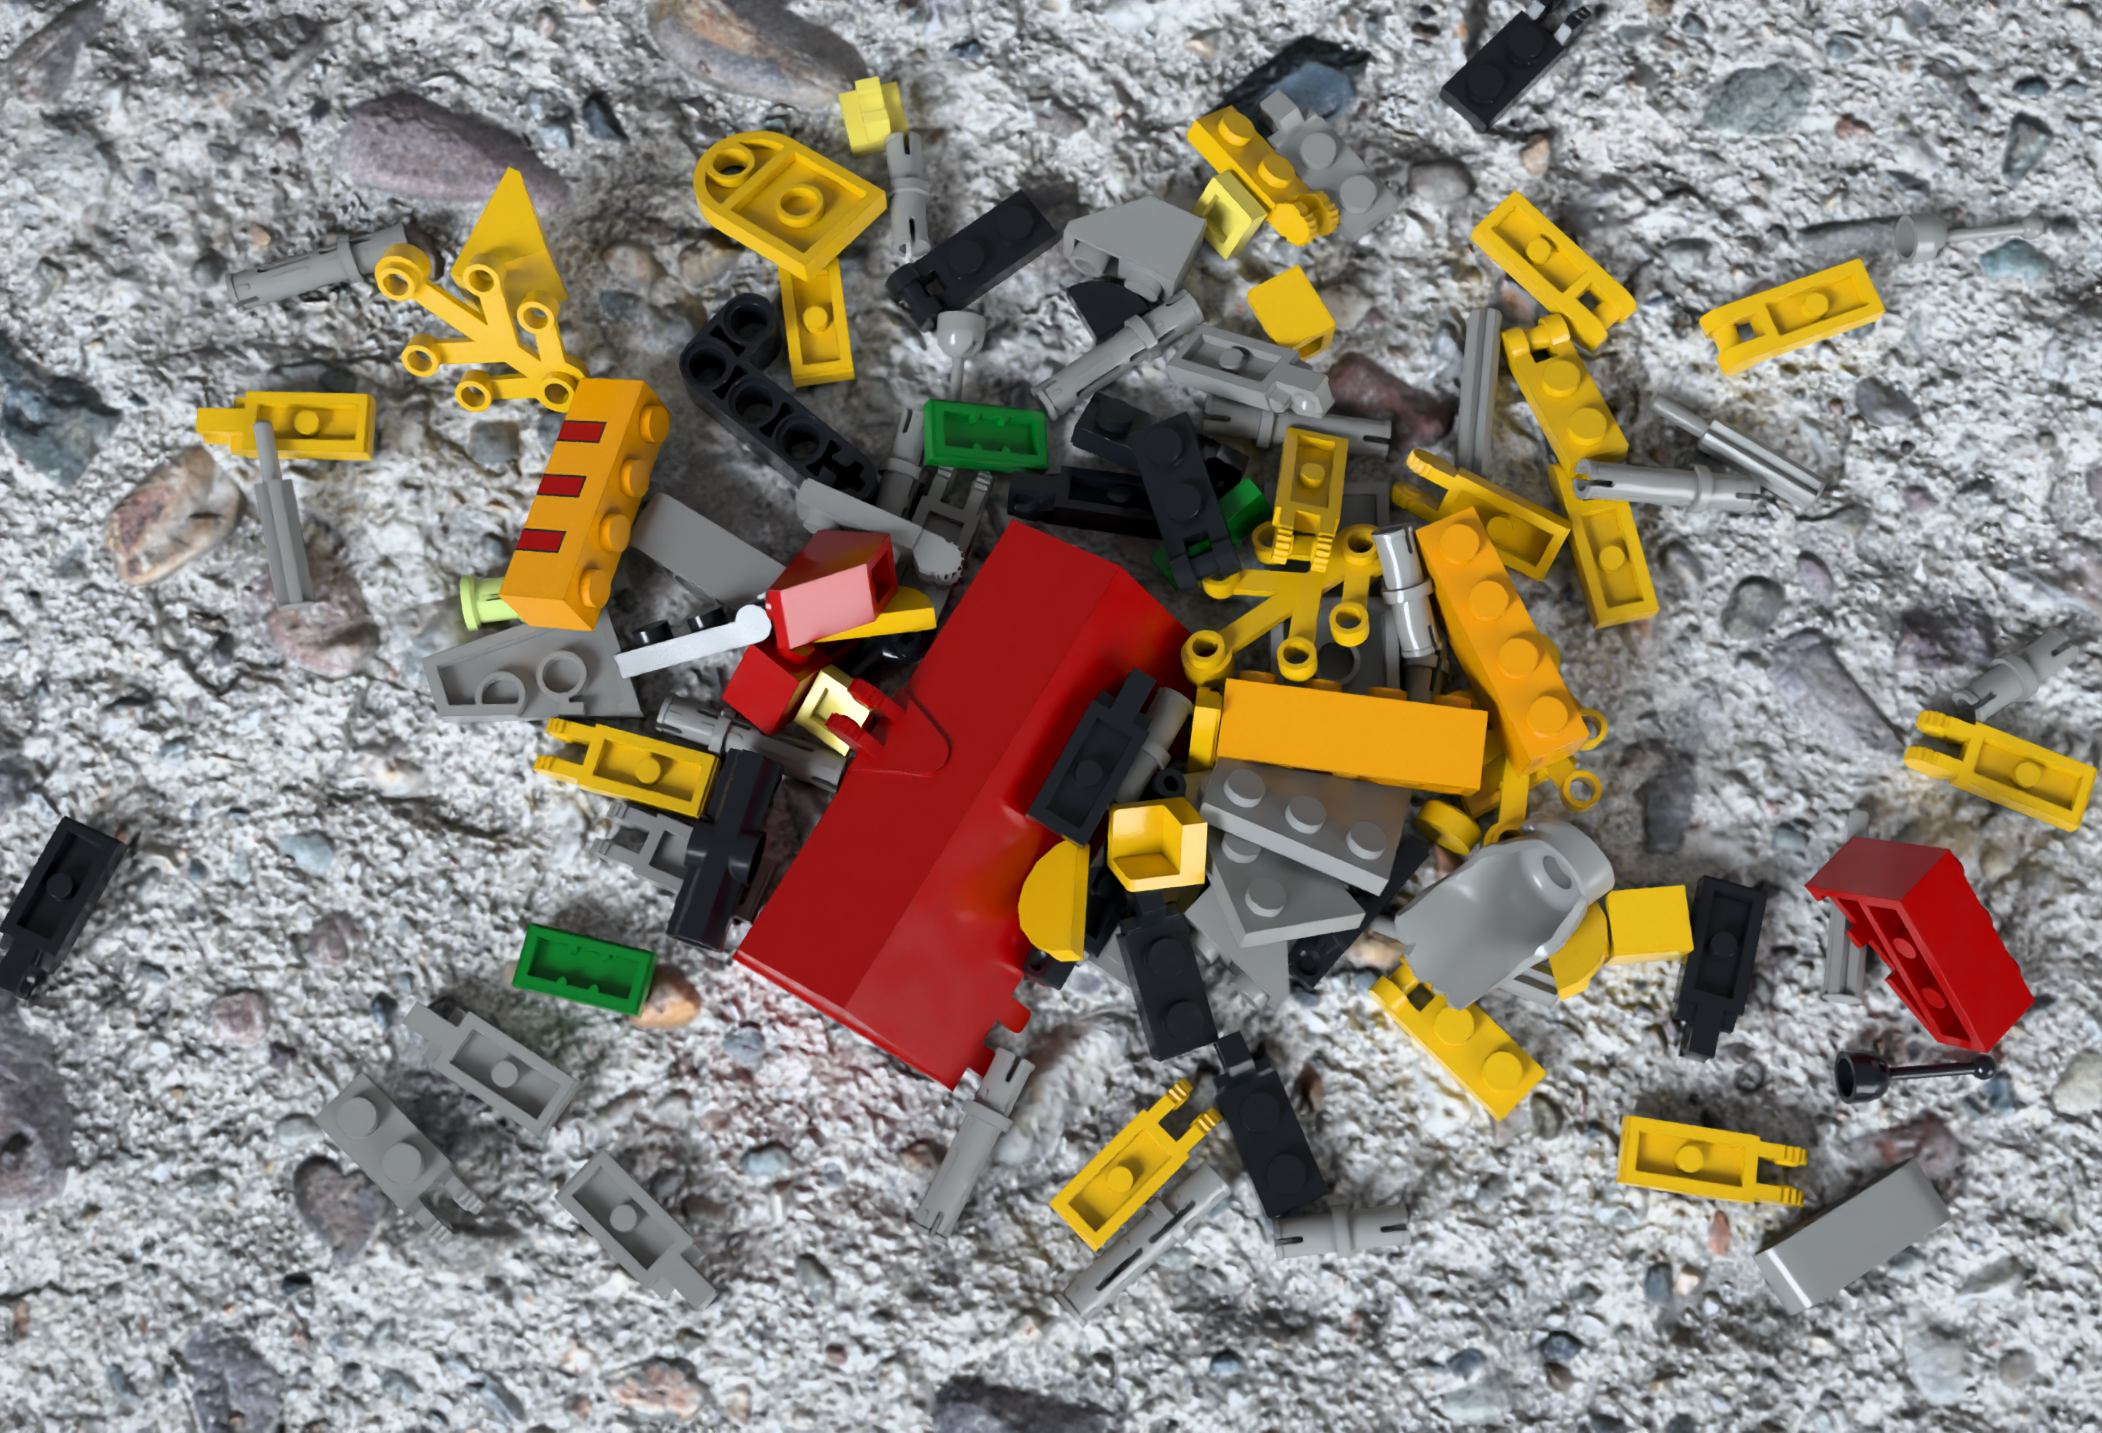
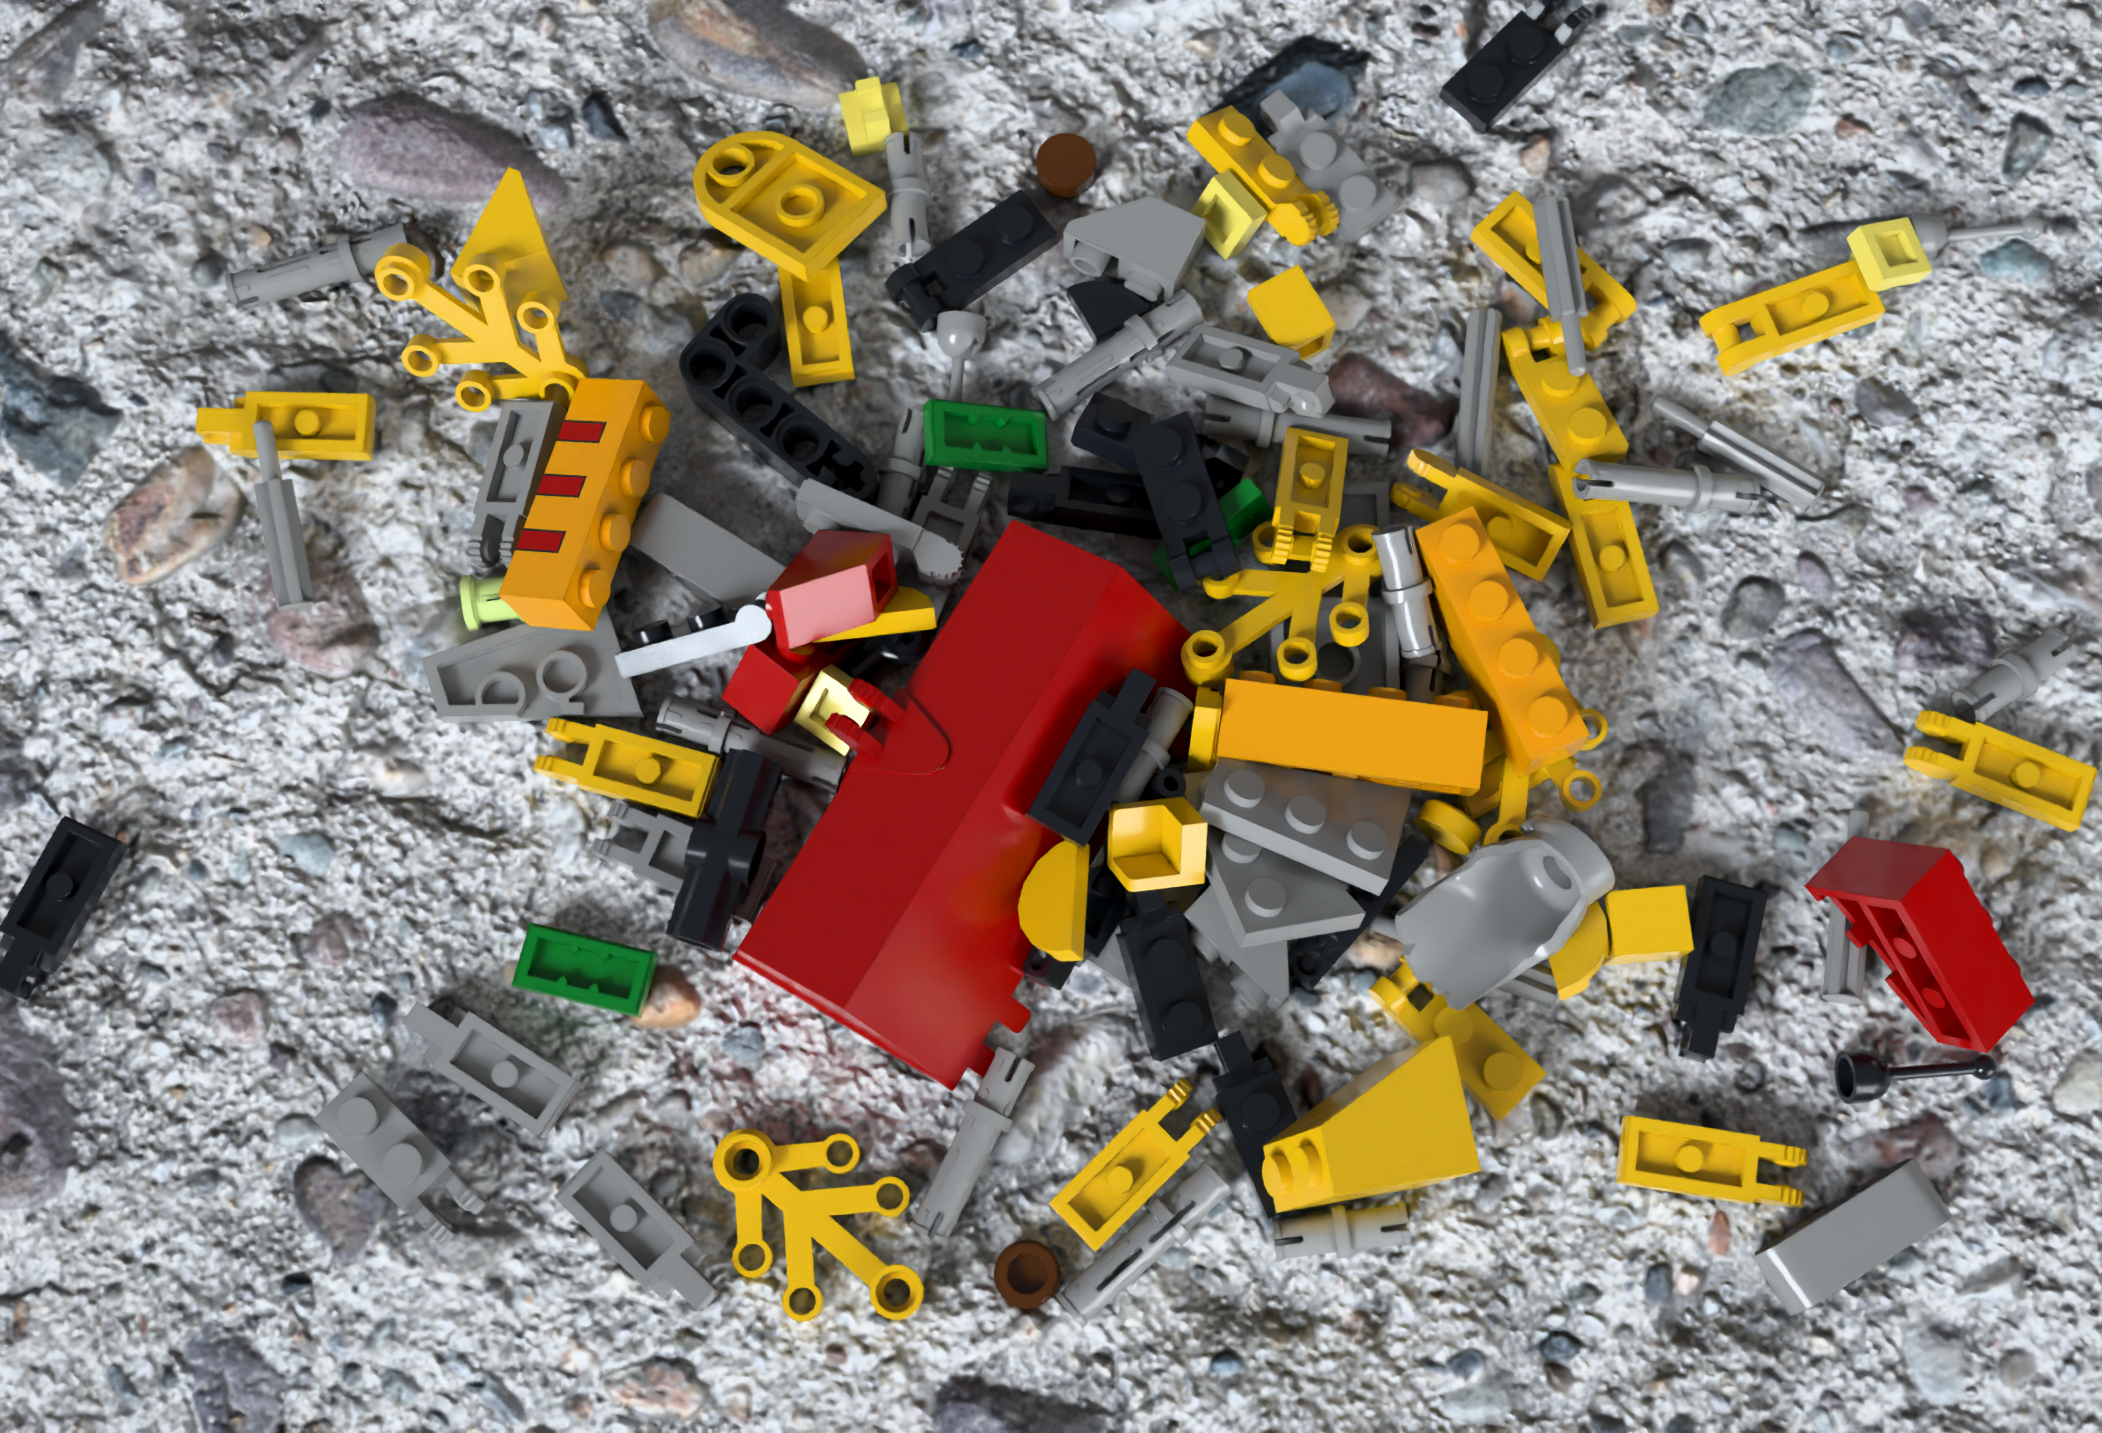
(512, 477): none -> light grey hinge
(808, 1216): none -> yellow plant
(1027, 1274): none -> reddish brown tile
(1066, 165): none -> reddish brown tile
(1378, 1134): none -> yellow slope
(1562, 275): none -> light grey axle
(1888, 254): none -> light yellow tile

